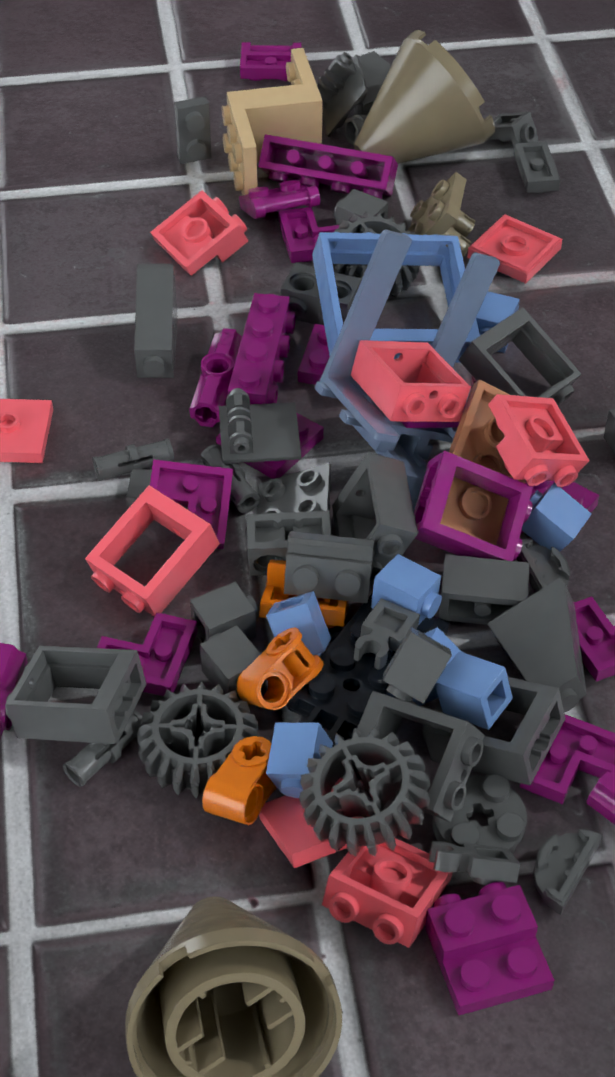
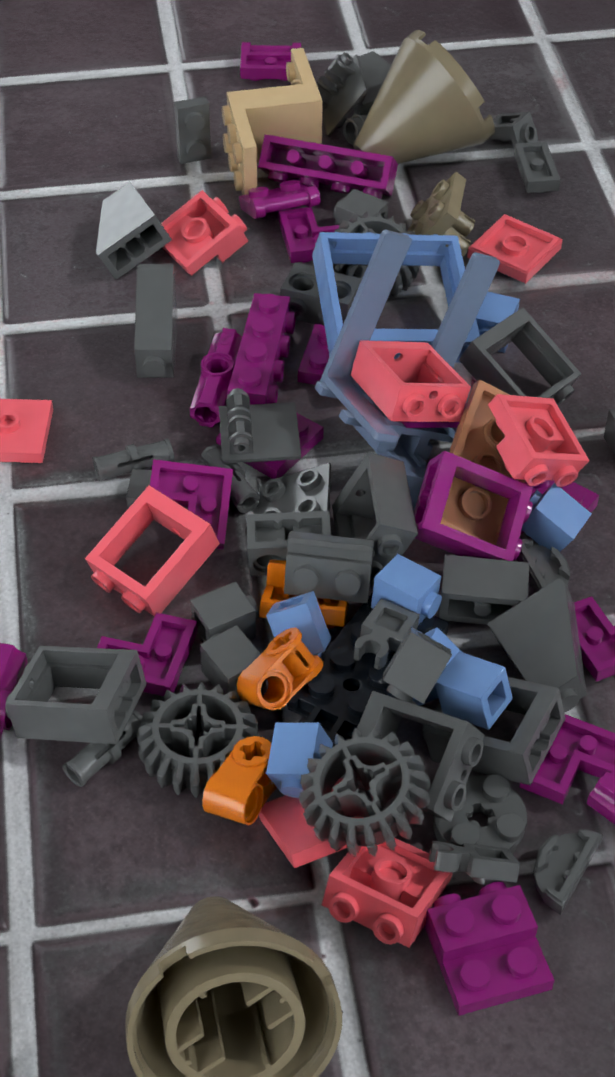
(128, 231): none -> slope

